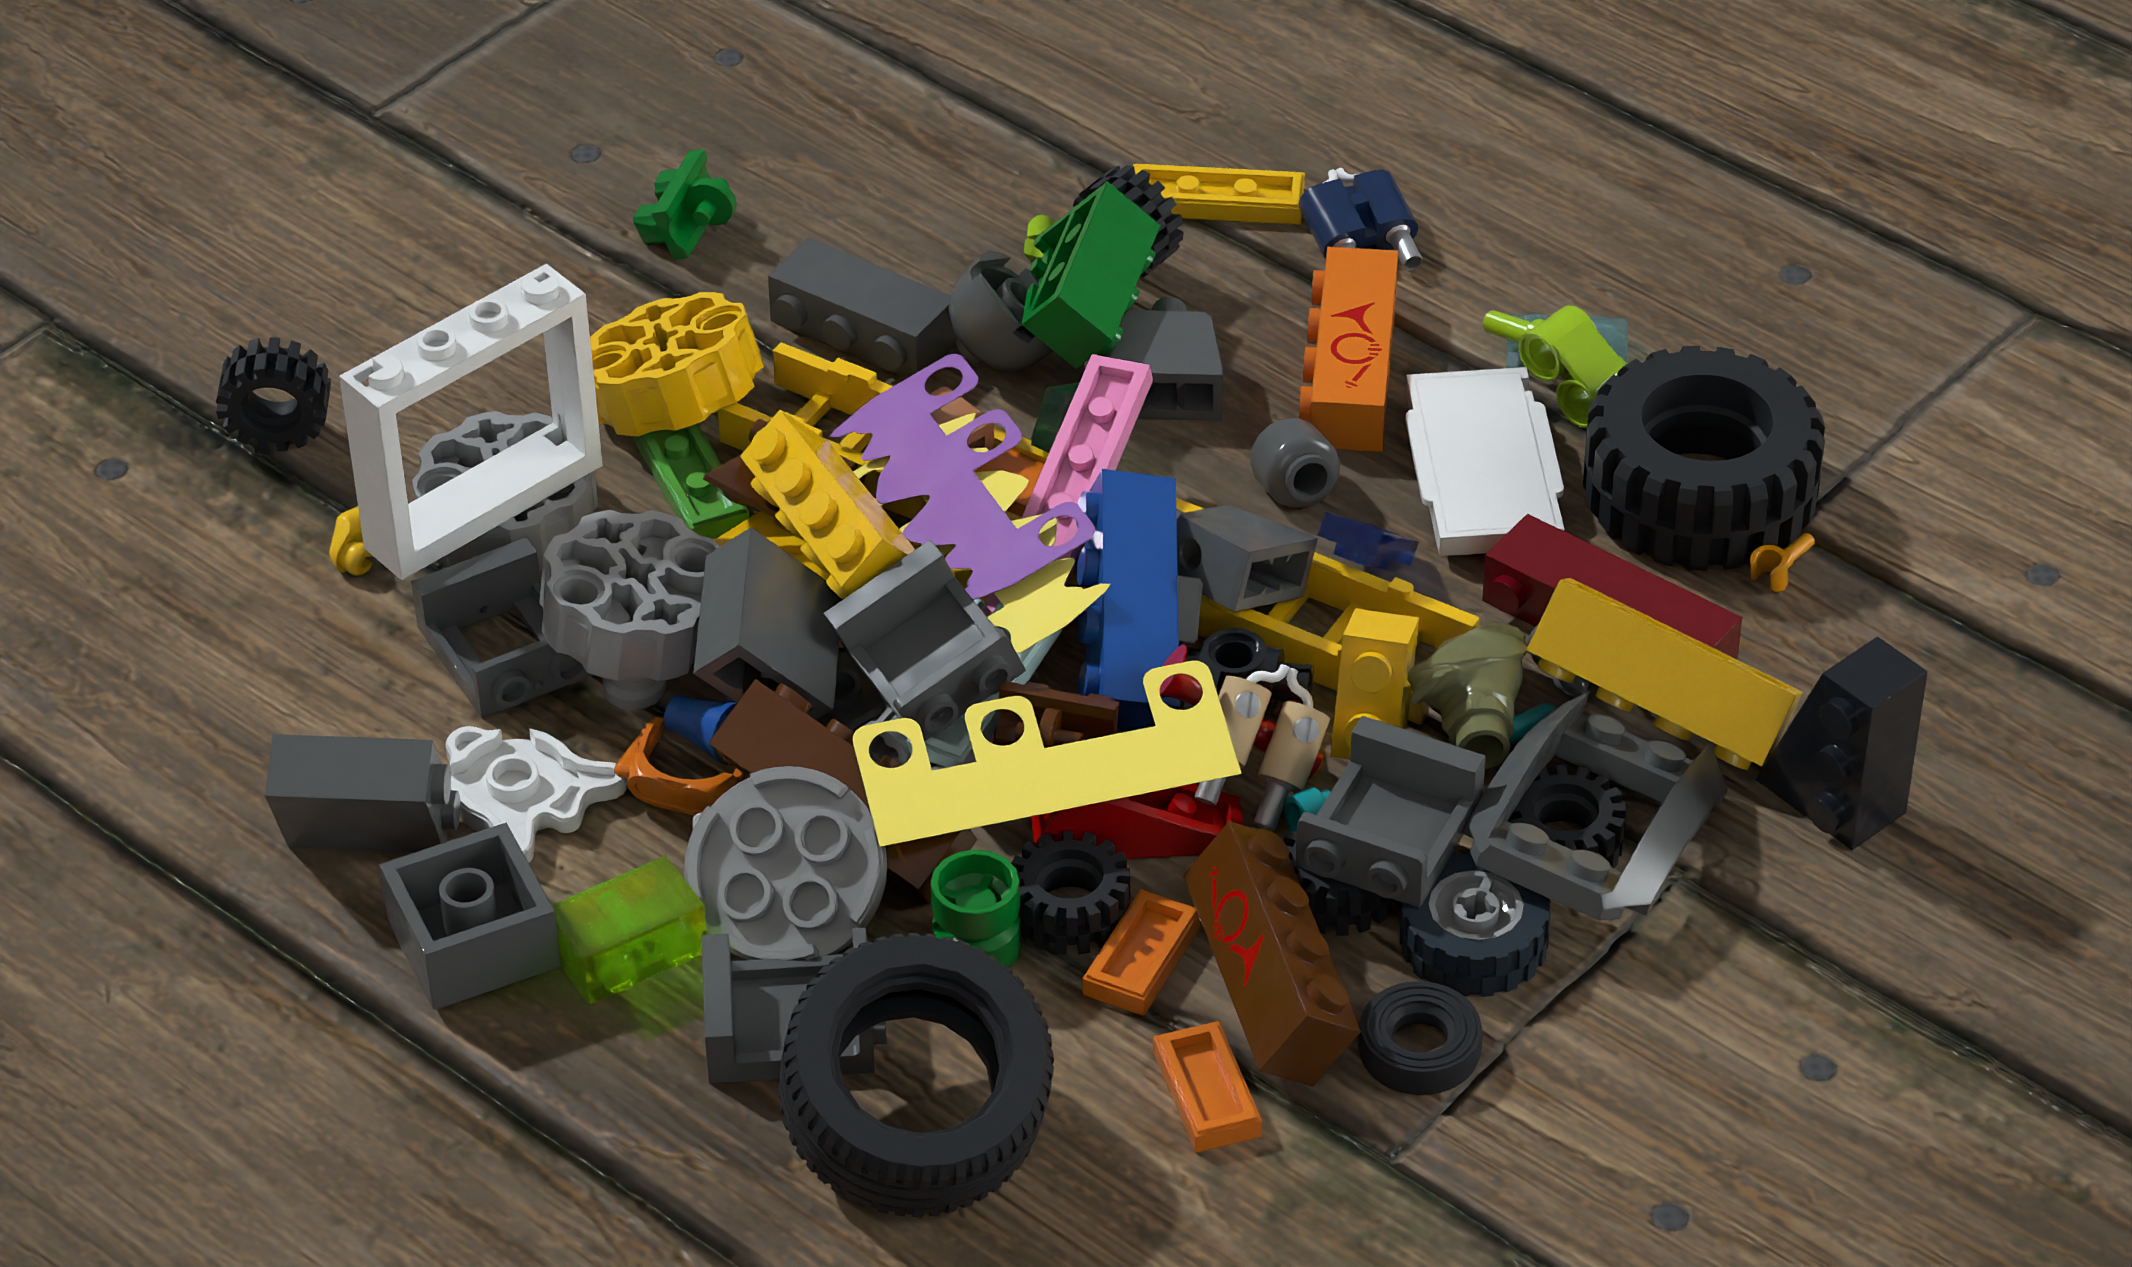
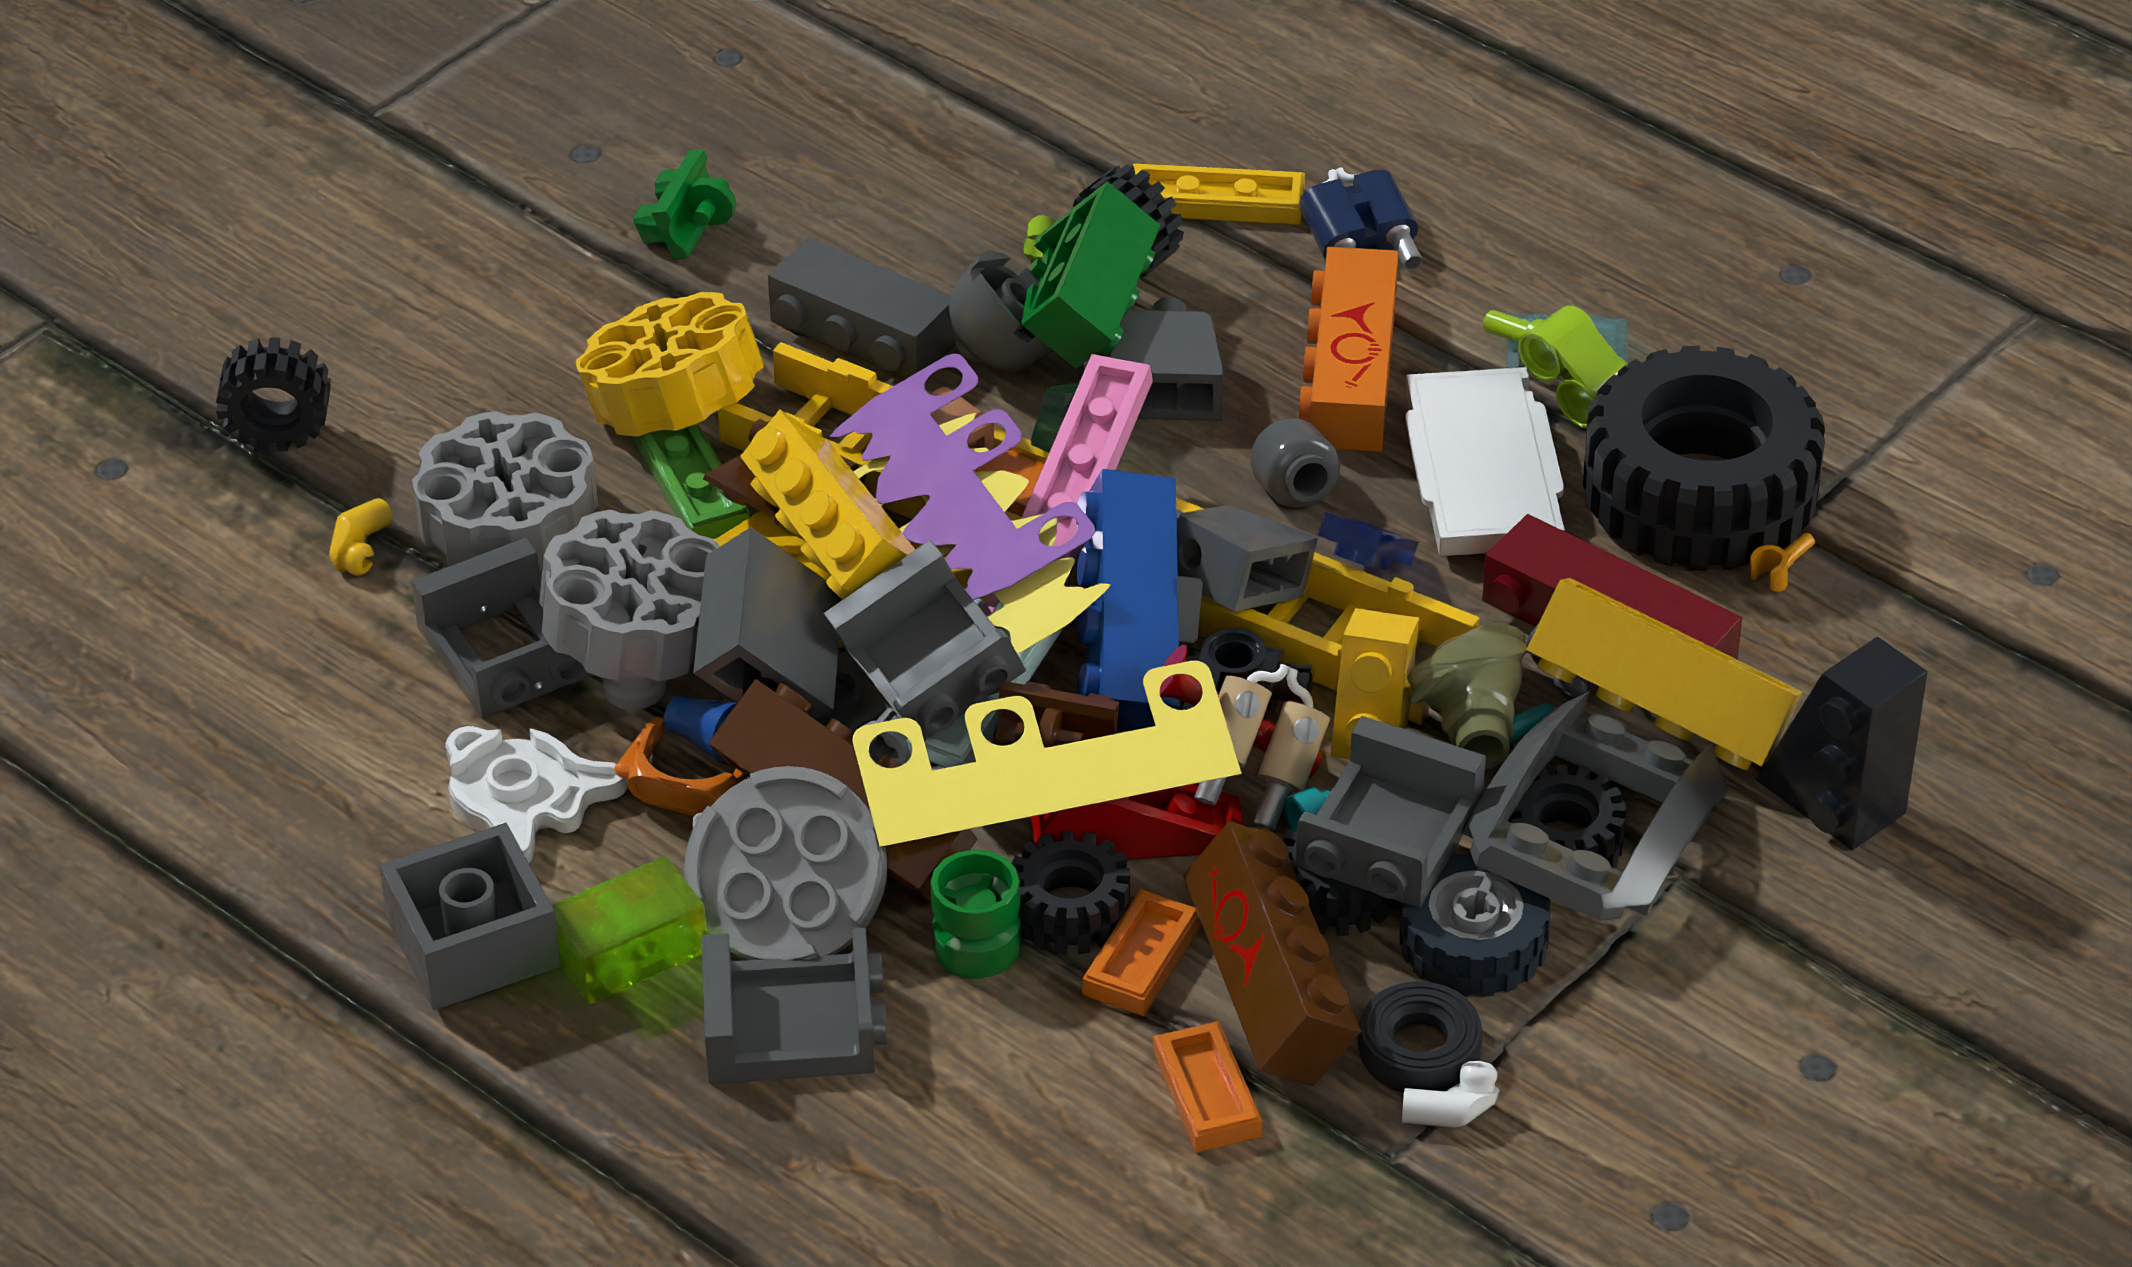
(360, 793): dark grey brick -> none
(506, 484): white window -> none
(936, 984): black tyre -> none
(1458, 1104): none -> white arm

